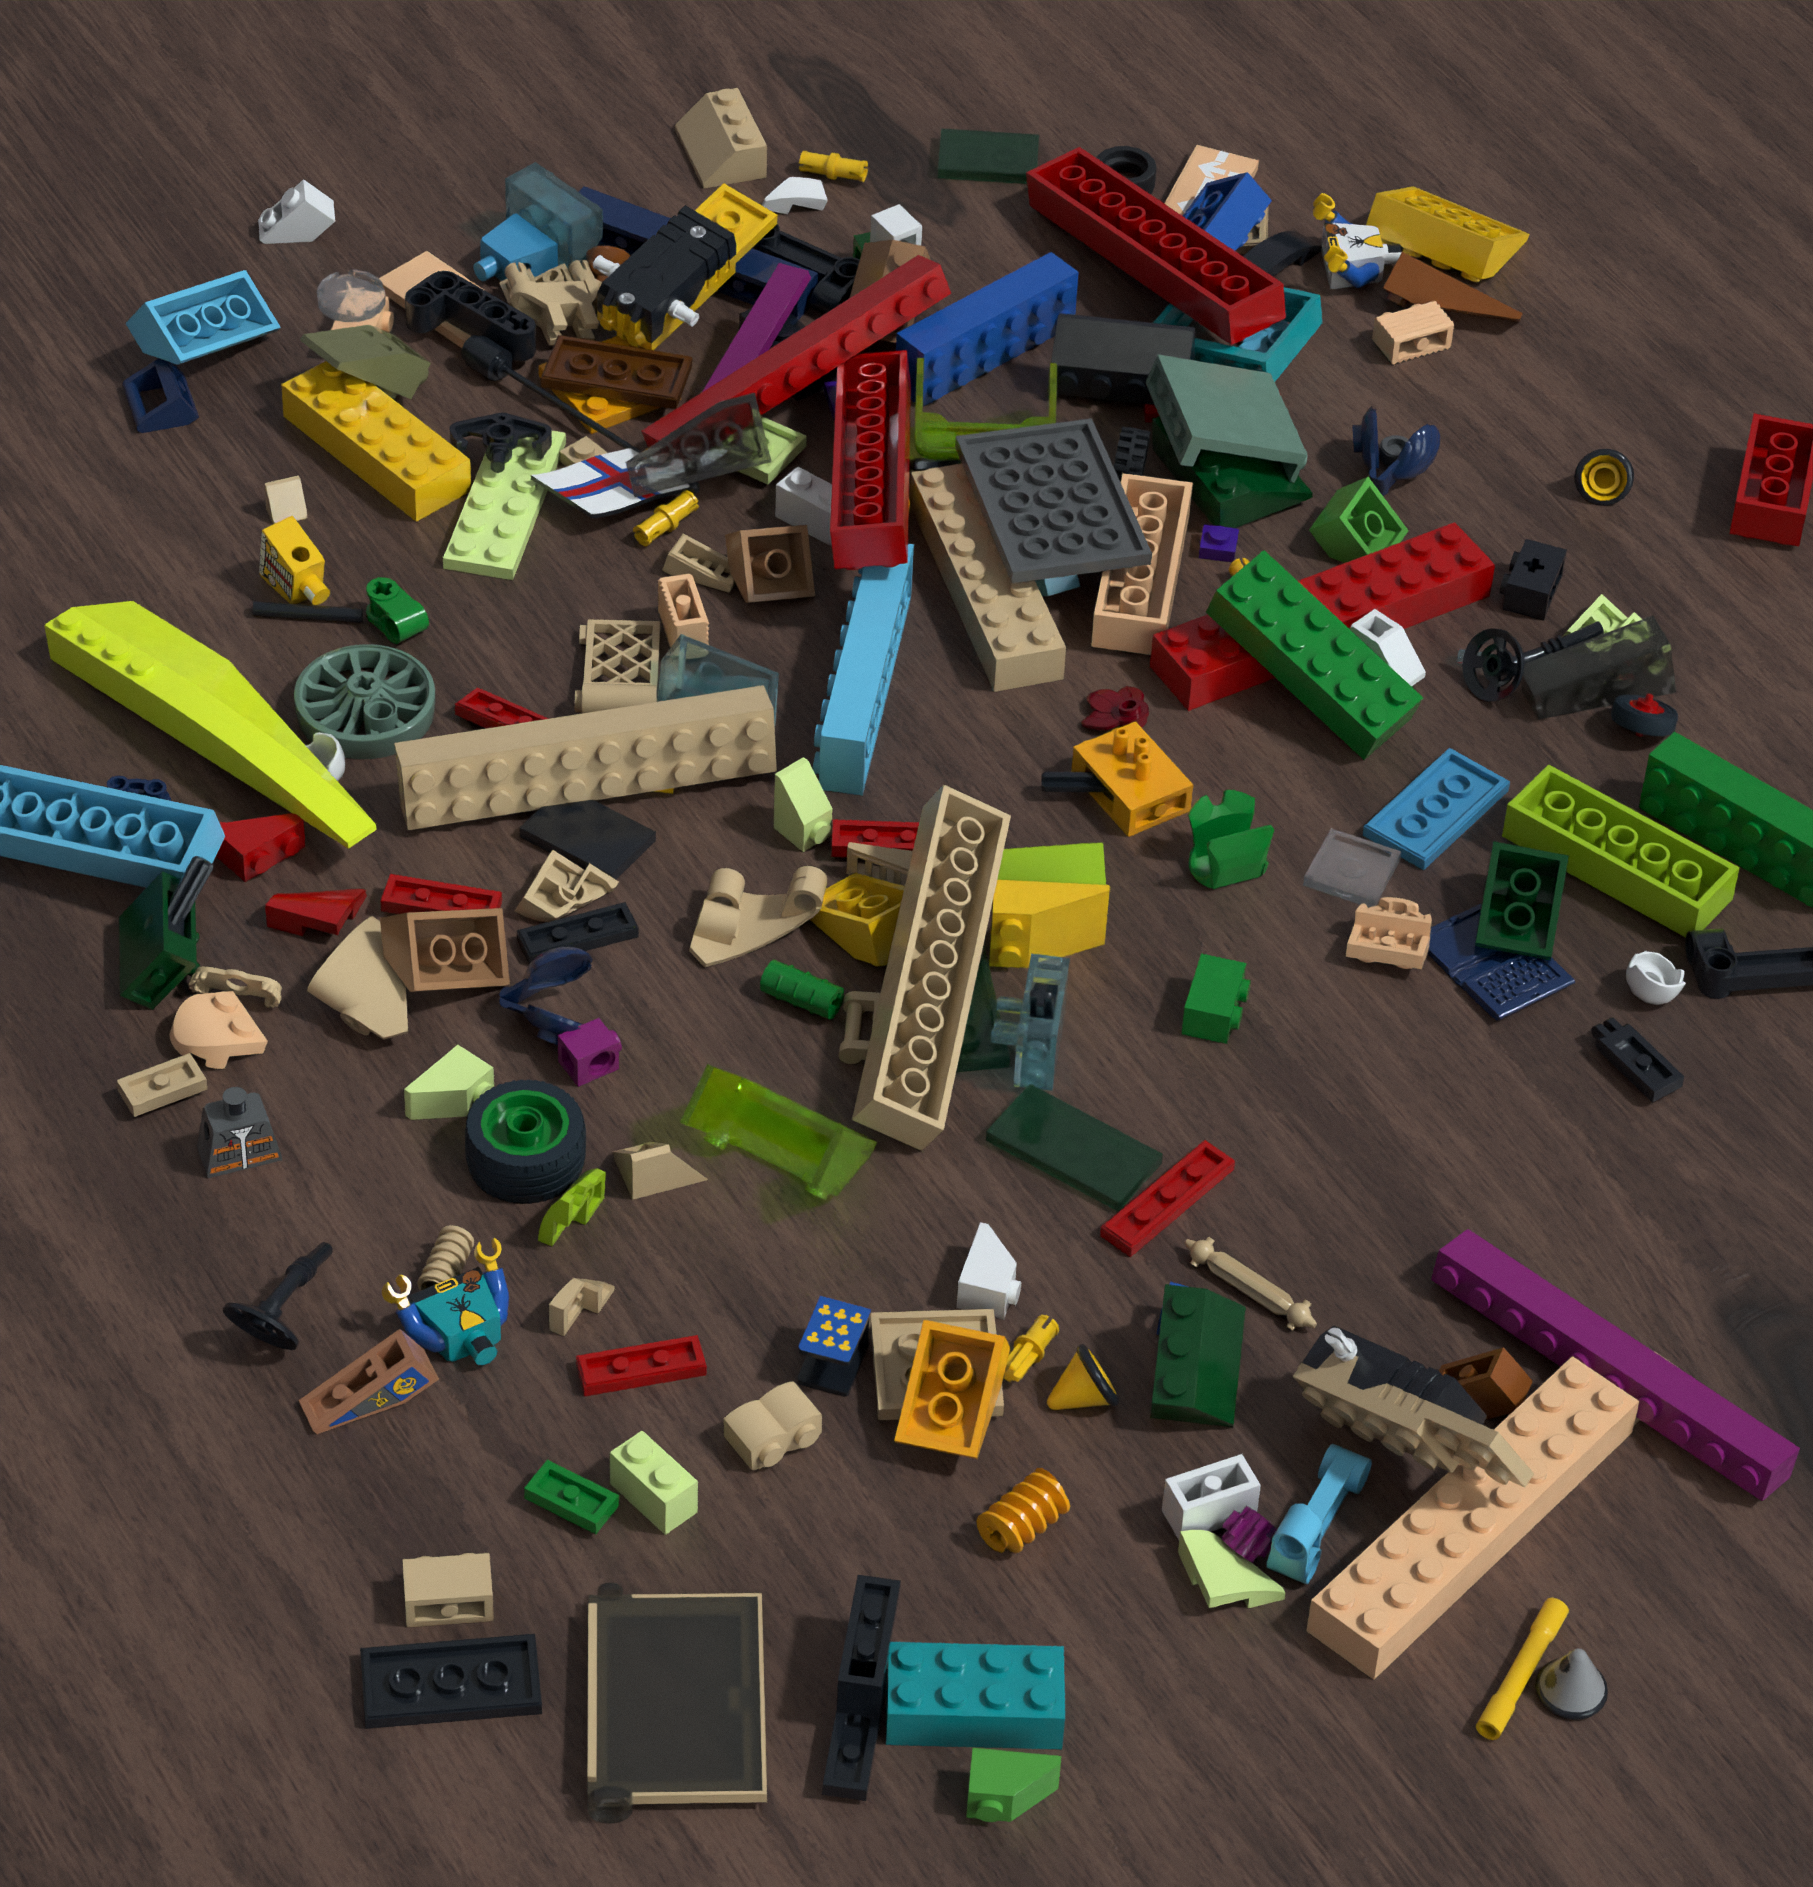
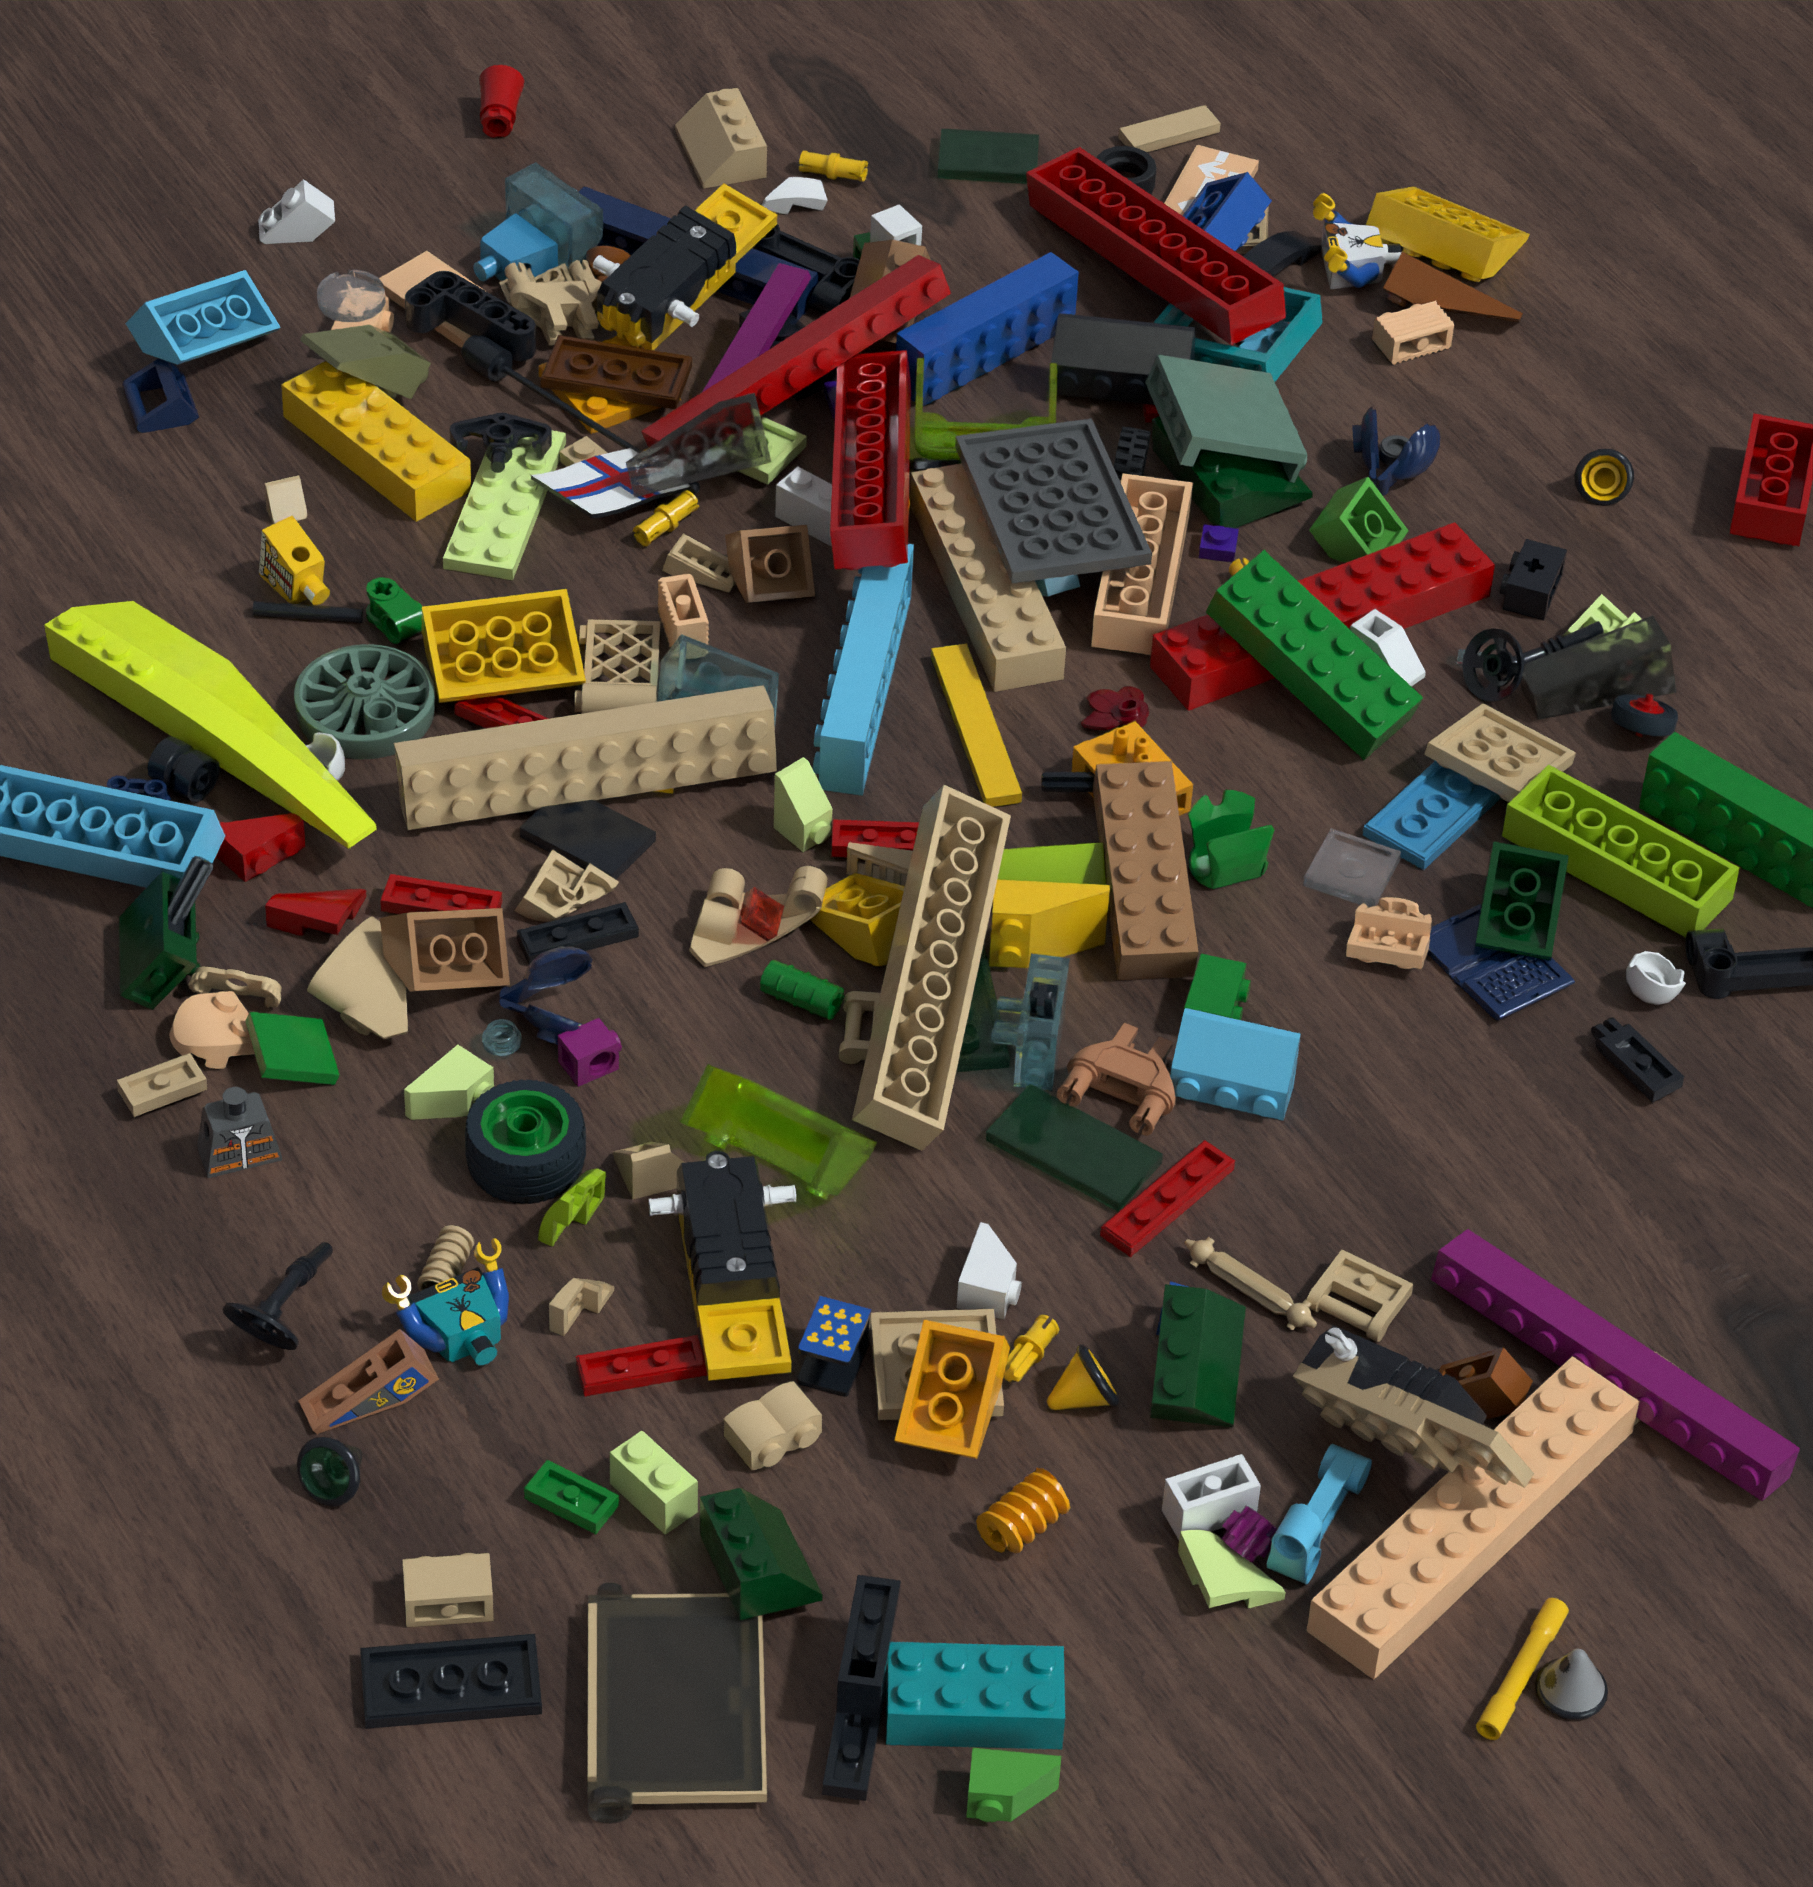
(183, 769): none -> black wheel
(292, 1048): none -> green tile
(329, 1470): none -> hat
(500, 97): none -> red plant
(501, 1038): none -> clear light blue plate
(502, 645): none -> yellow slope
(731, 1263): none -> piece
(755, 1554): none -> dark green slope
(761, 914): none -> clear red plate
(976, 725): none -> yellow tile
(1125, 1074): none -> nougat connector
(1145, 871): none -> medium nougat brick
(1170, 129): none -> tan tile
(1235, 1064): none -> medium azure slope
(1364, 1285): none -> tan plate
(1497, 751): none -> tan plate

